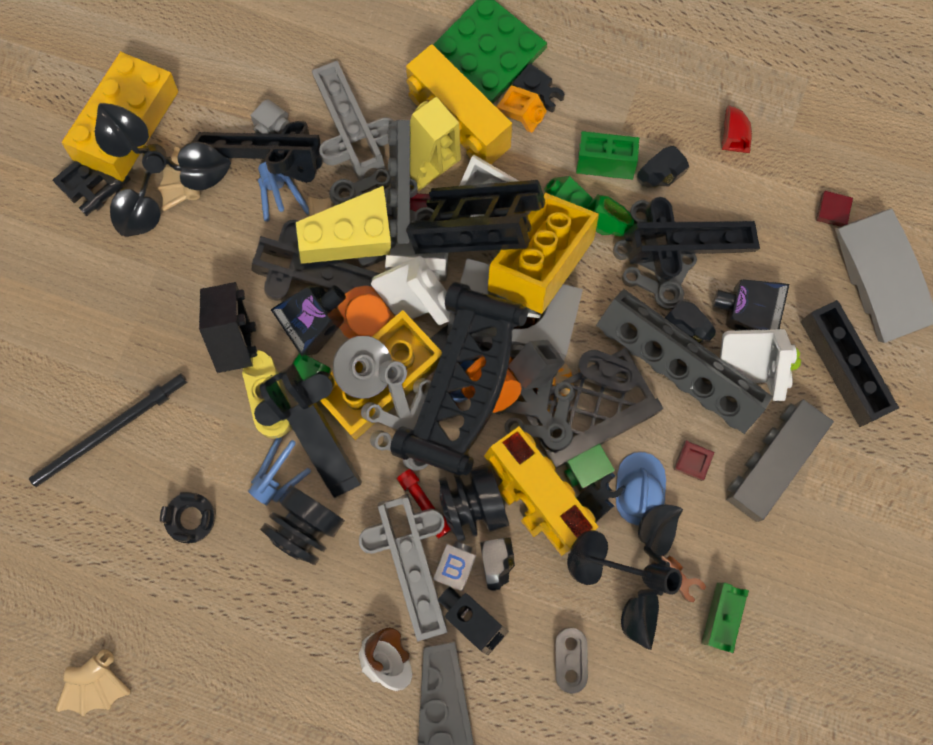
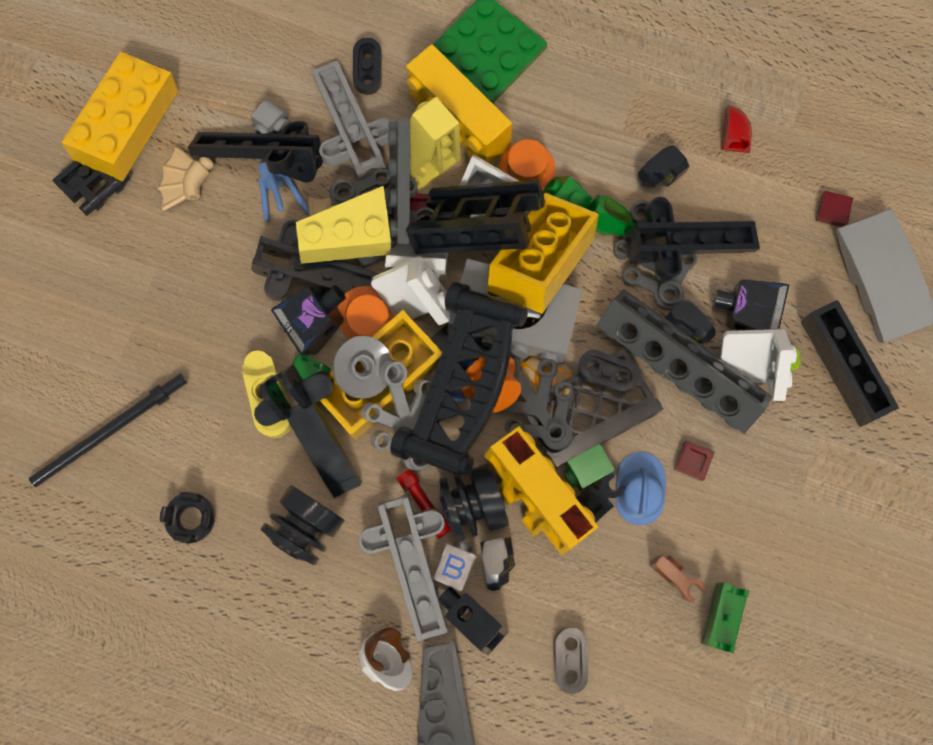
(91, 685): tan arm -> none
(120, 132): black plant -> none
(226, 327): black container -> none
(264, 485): medium blue plant -> none
(367, 67): none -> black plate
(523, 107): light orange bracket -> none
(528, 161): none -> orange piece
(536, 364): flat silver brick -> none
(538, 82): black plate -> none
(607, 155): green hinge -> none
(658, 532): black plant -> none
(779, 460): dark grey brick -> none

